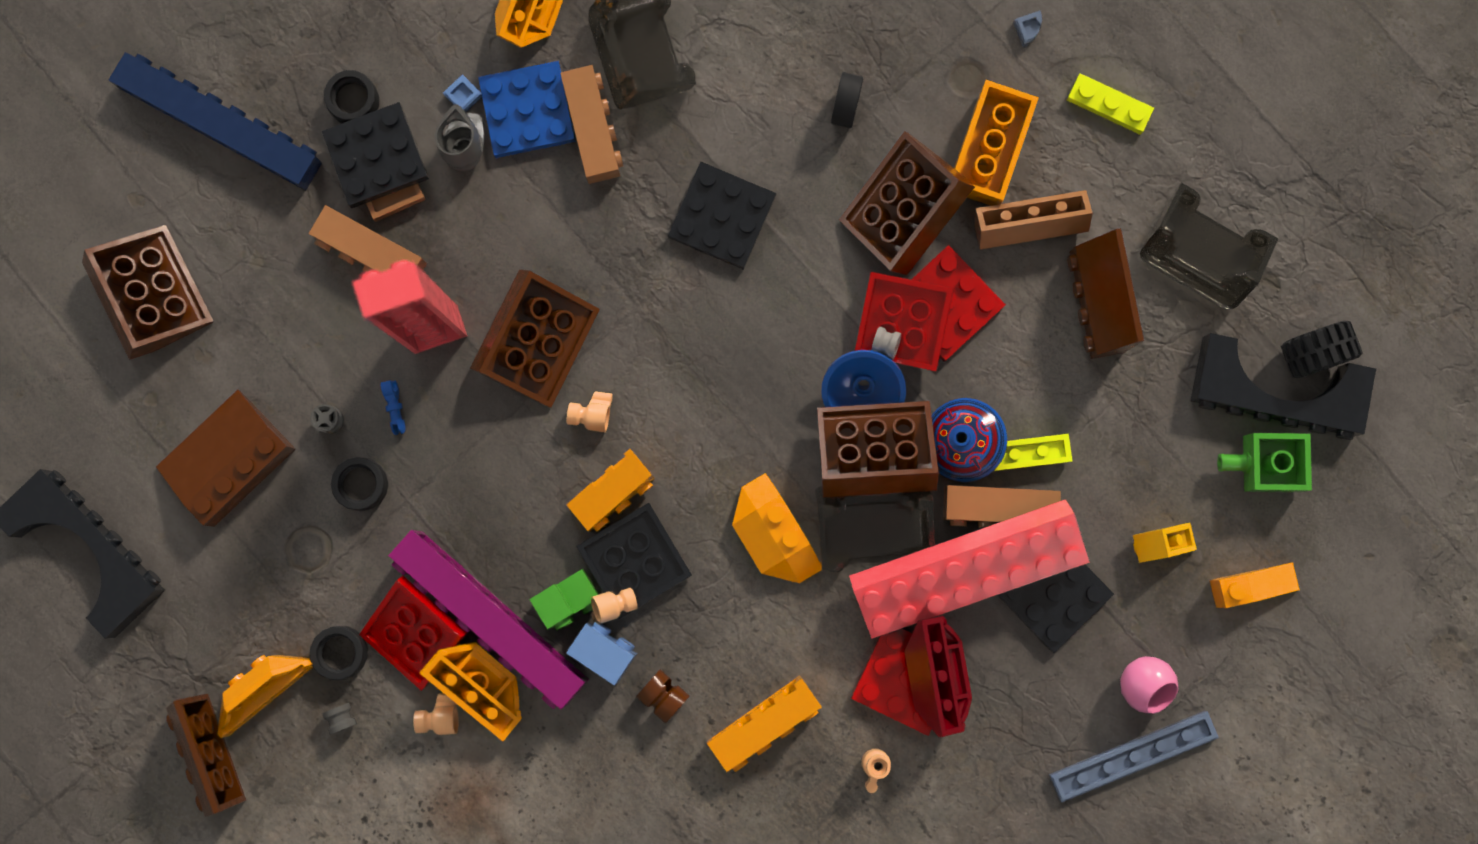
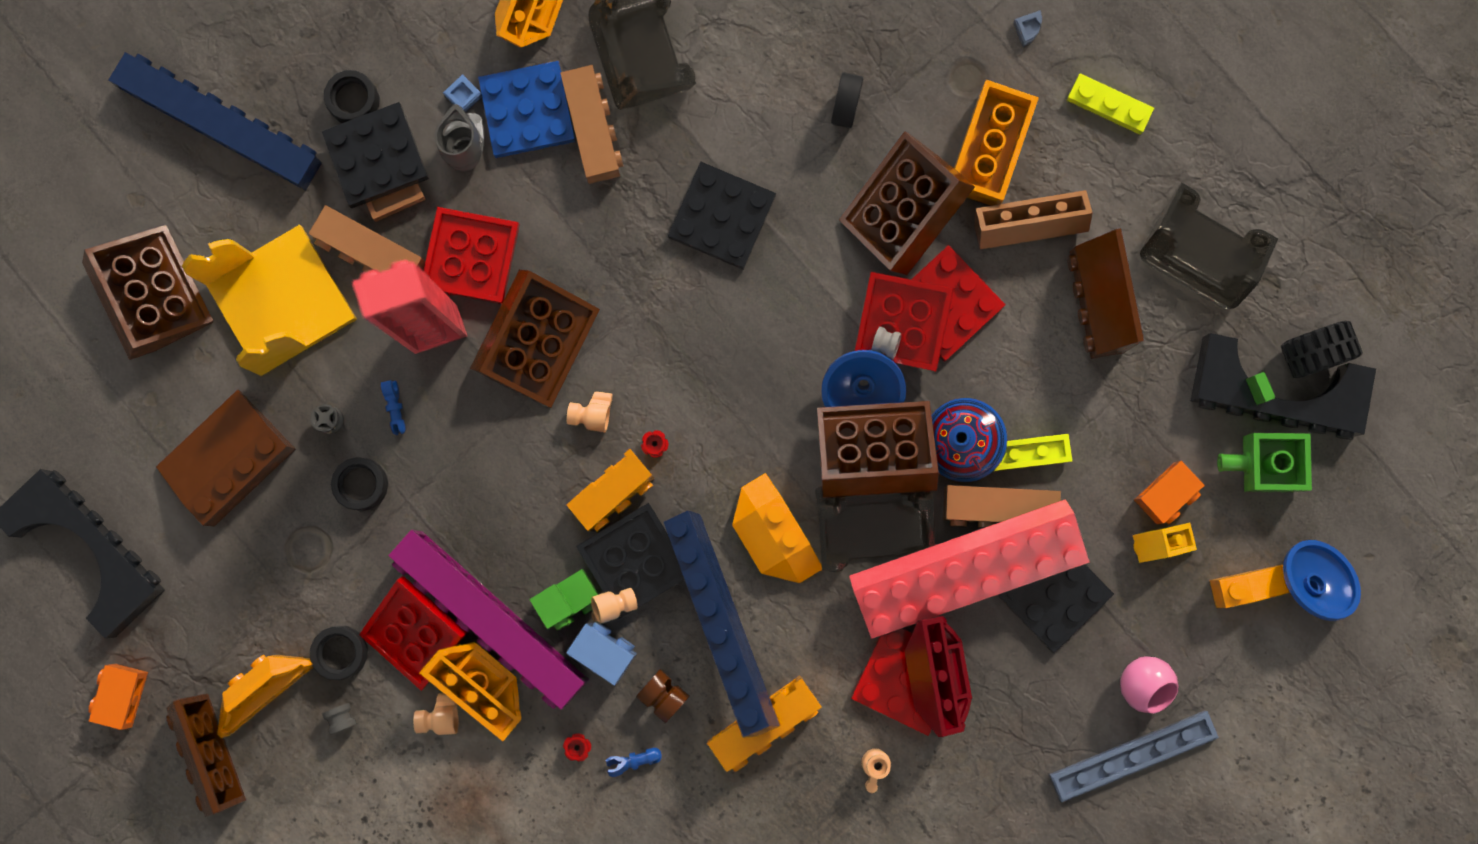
(117, 696): none -> orange brick
(273, 297): none -> yellow piece
(471, 254): none -> red plate
(582, 753): none -> red plate
(649, 438): none -> red plate
(651, 756): none -> blue piece
(721, 624): none -> dark blue brick
(1169, 493): none -> orange brick
(1260, 388): none -> bright green tile
(1321, 580): none -> blue dish

